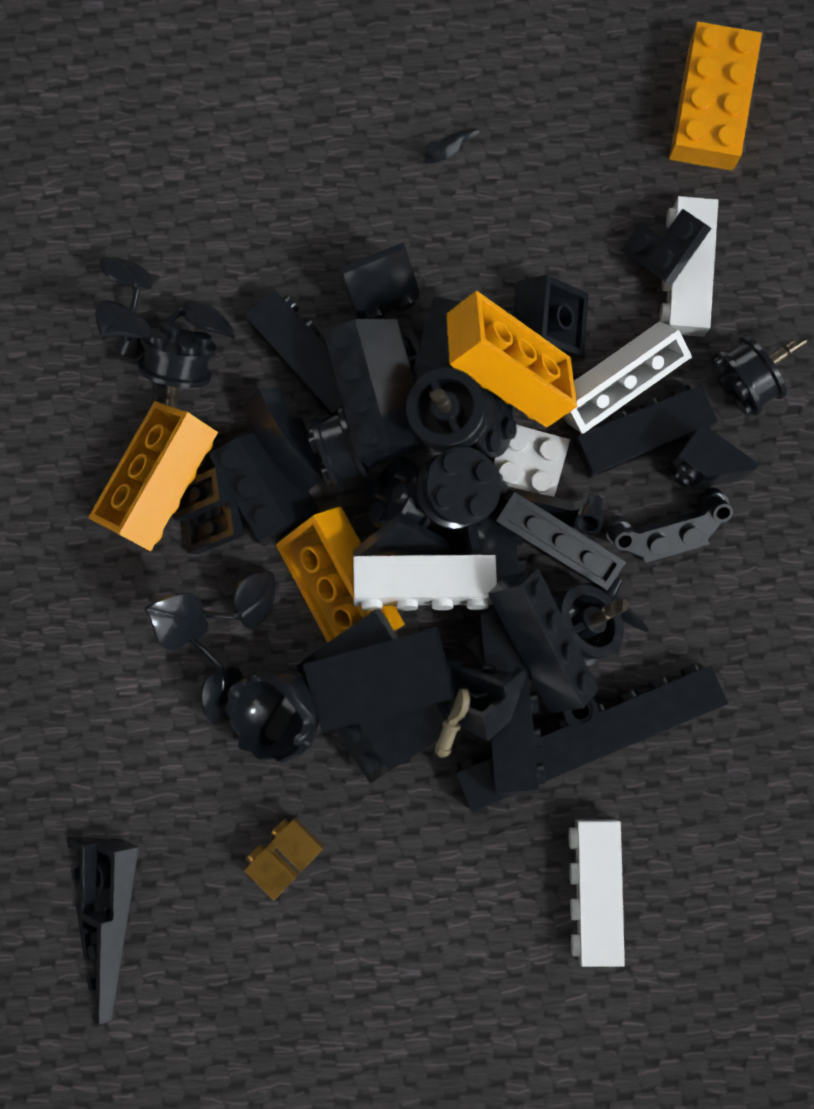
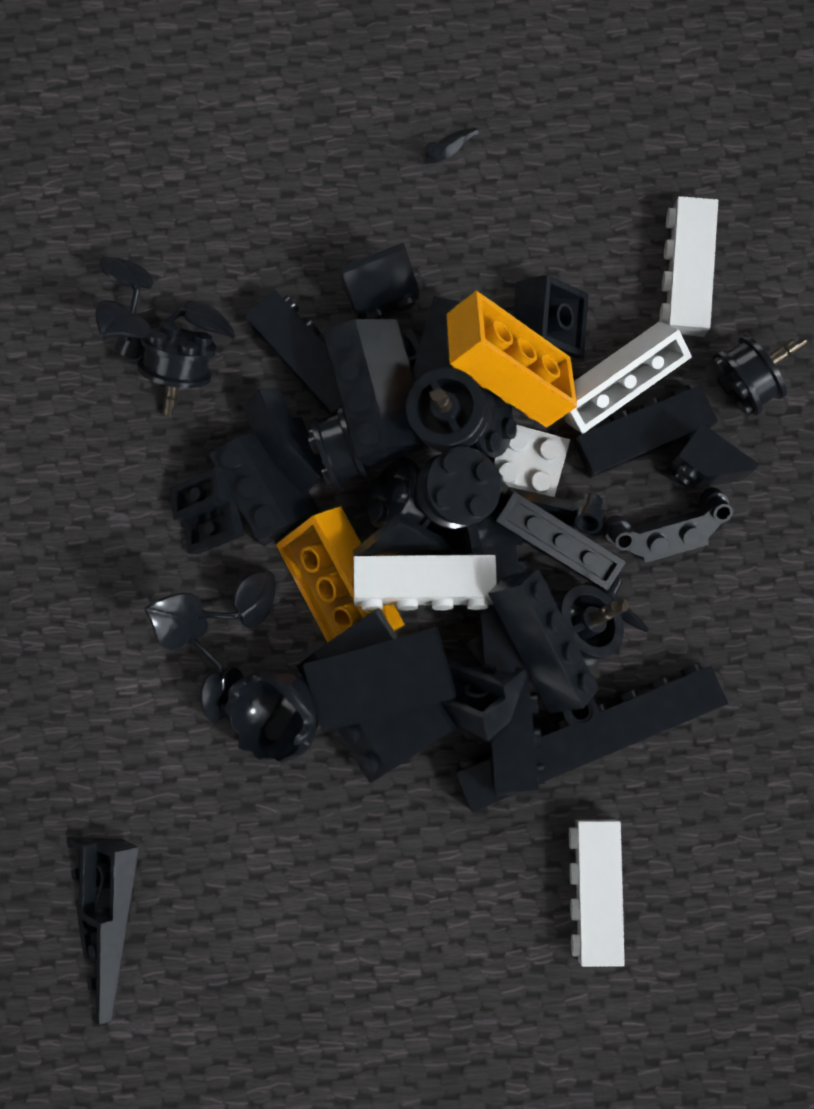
(153, 475): light orange brick -> none
(270, 869): pearl gold piece -> none
(450, 725): dark tan piece -> none
(667, 254): black plate -> none
(715, 96): light orange brick -> none

